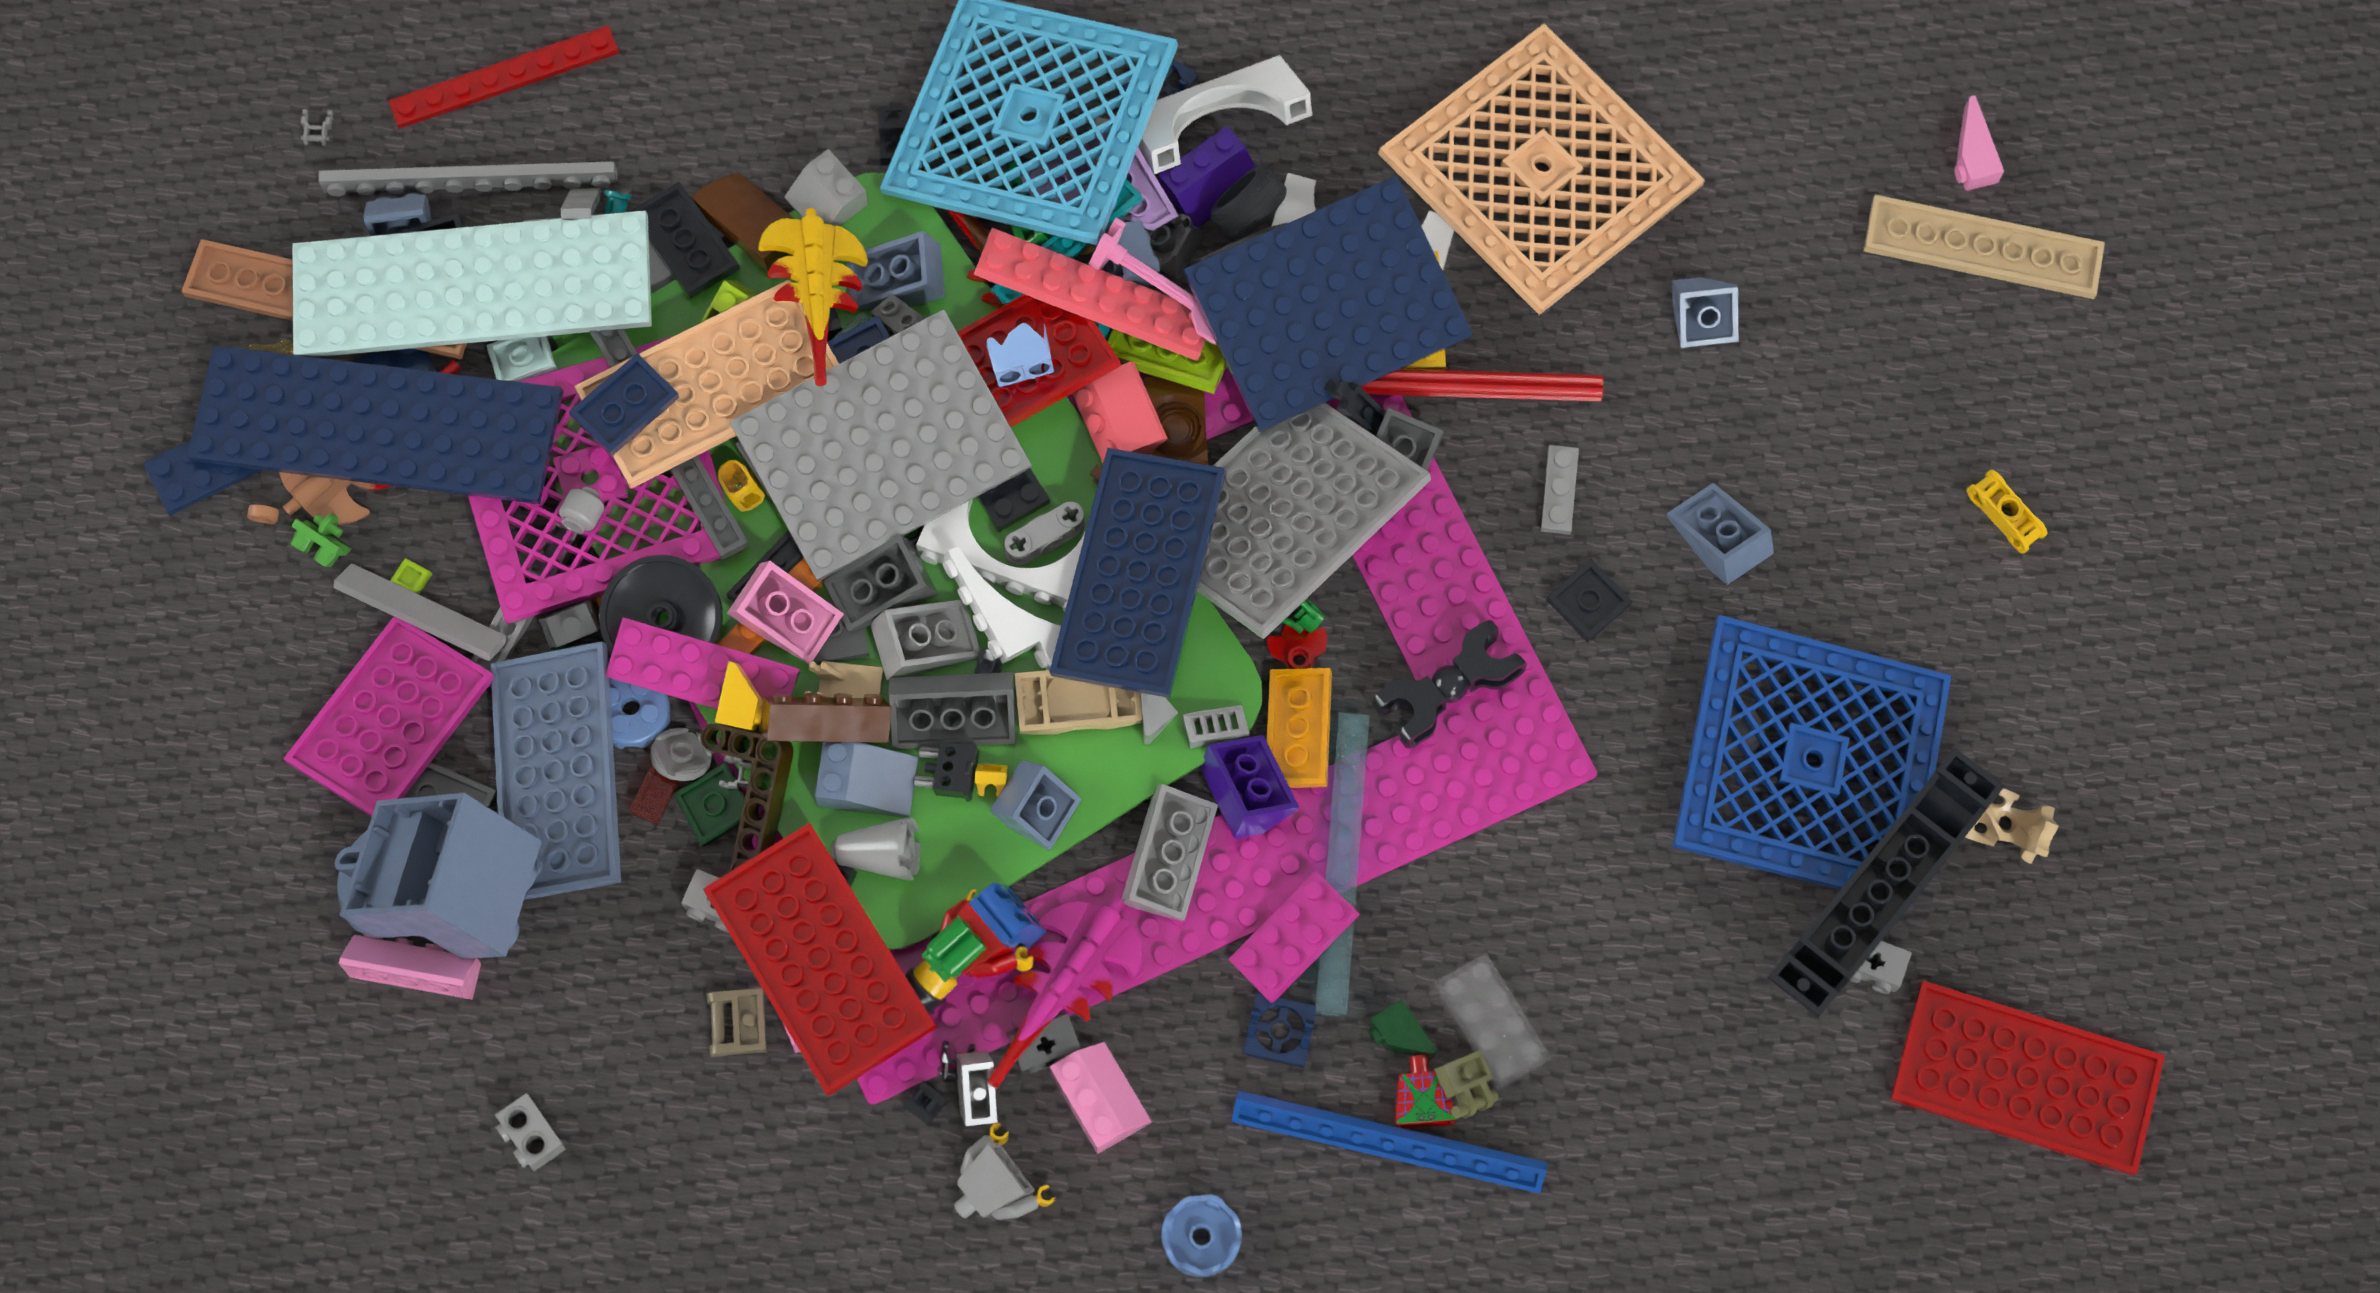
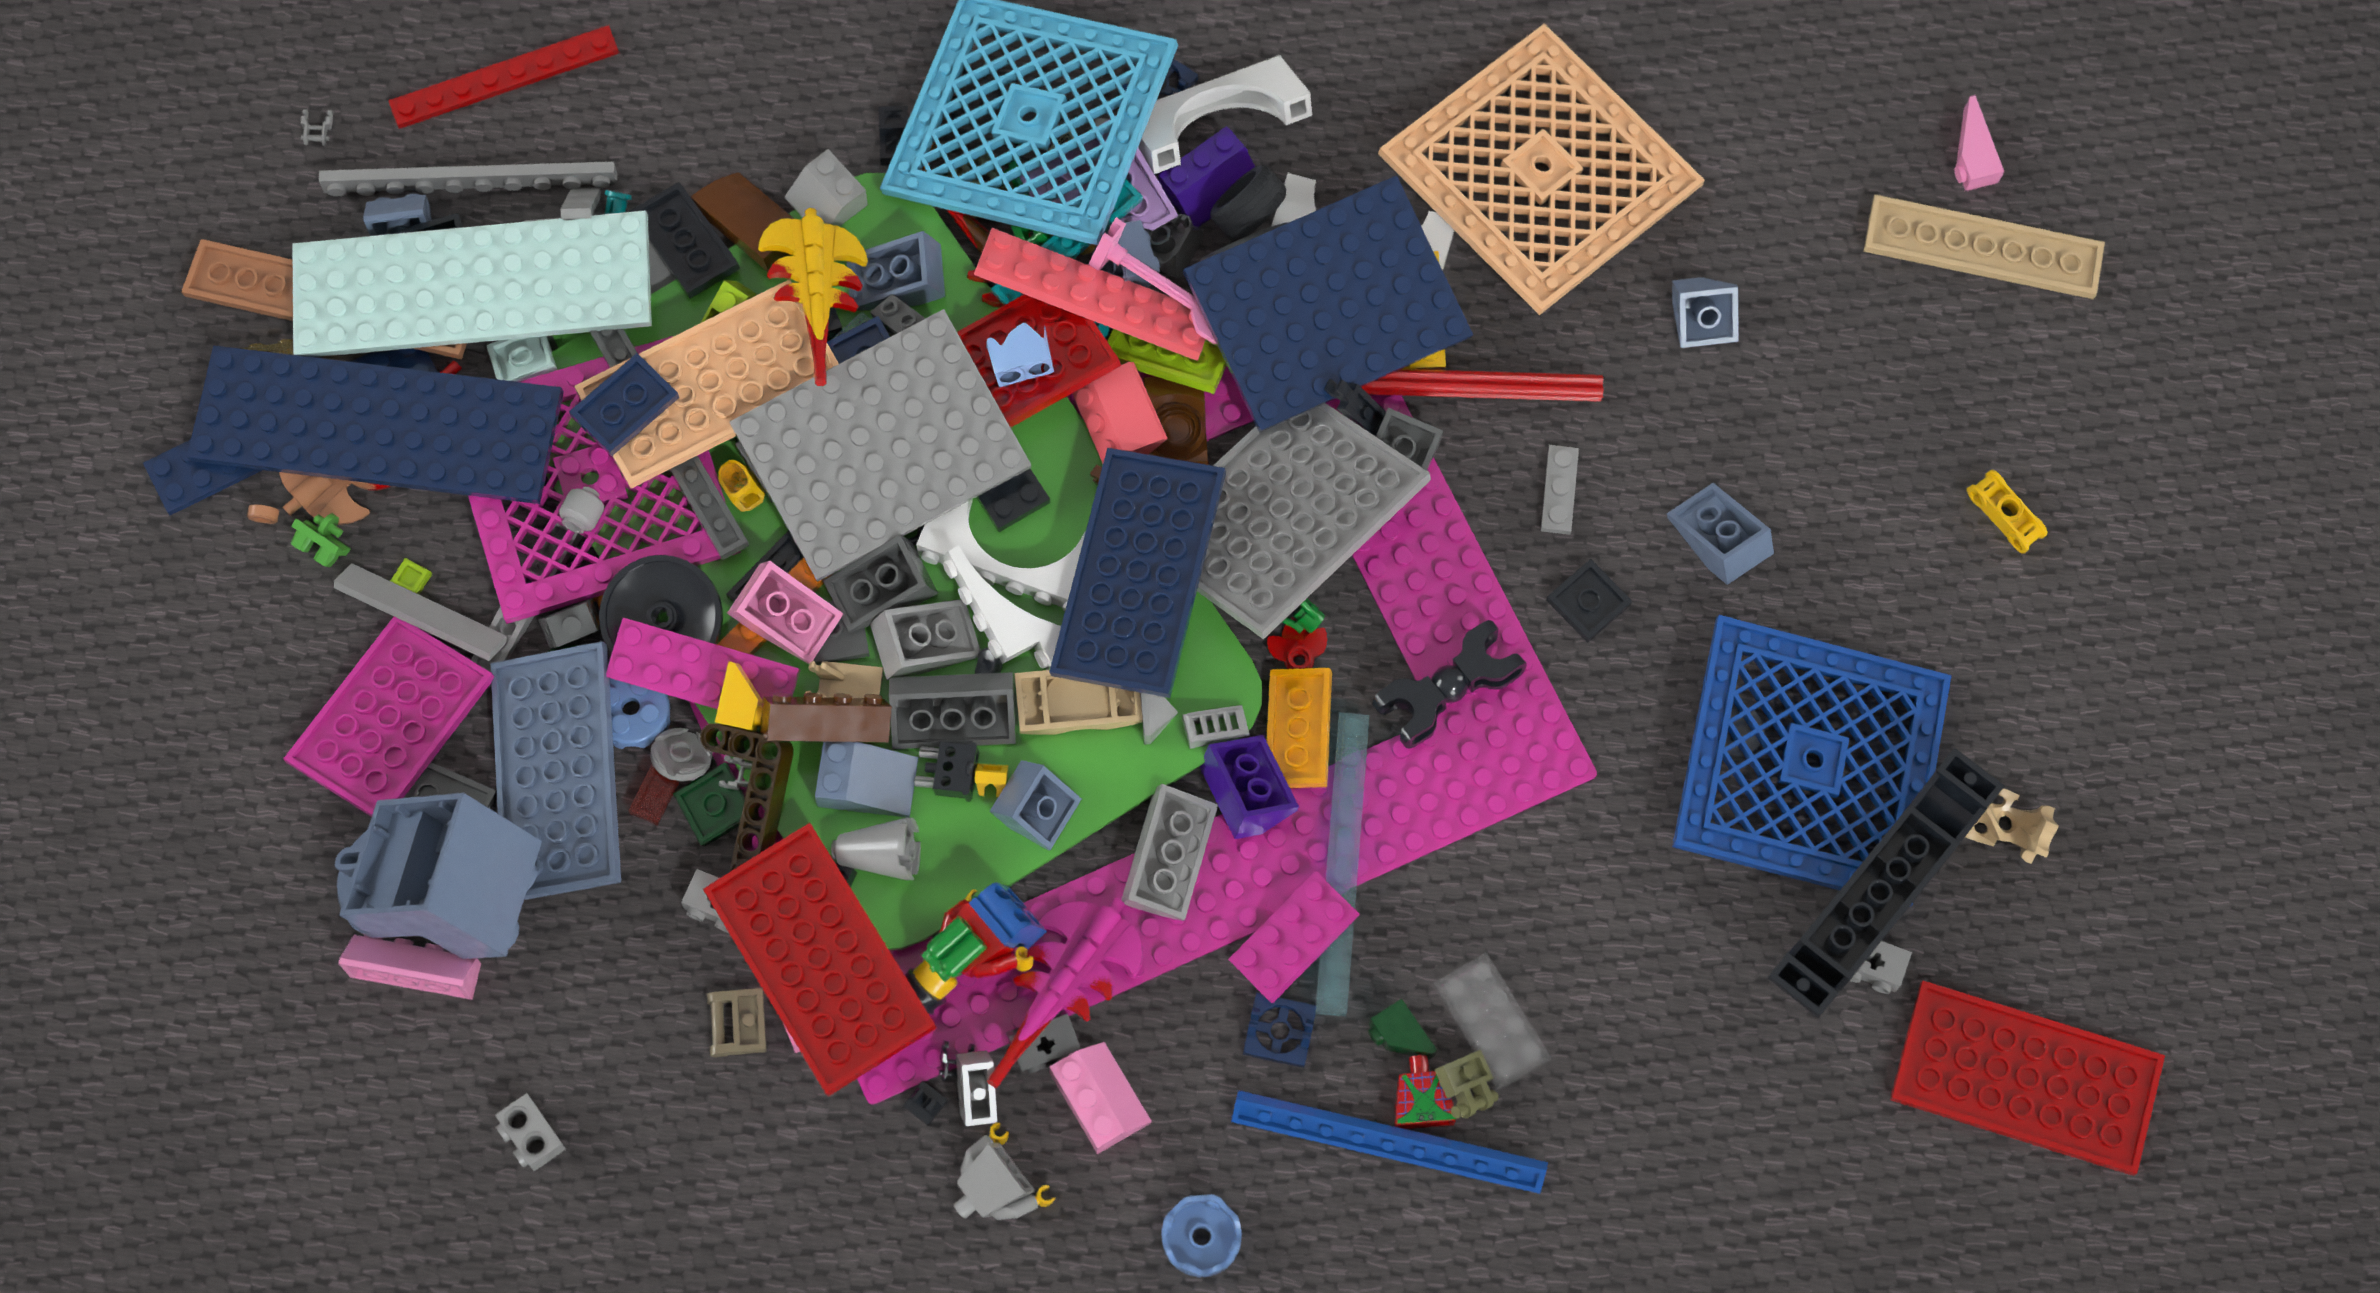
(1044, 534): light grey piece -> none

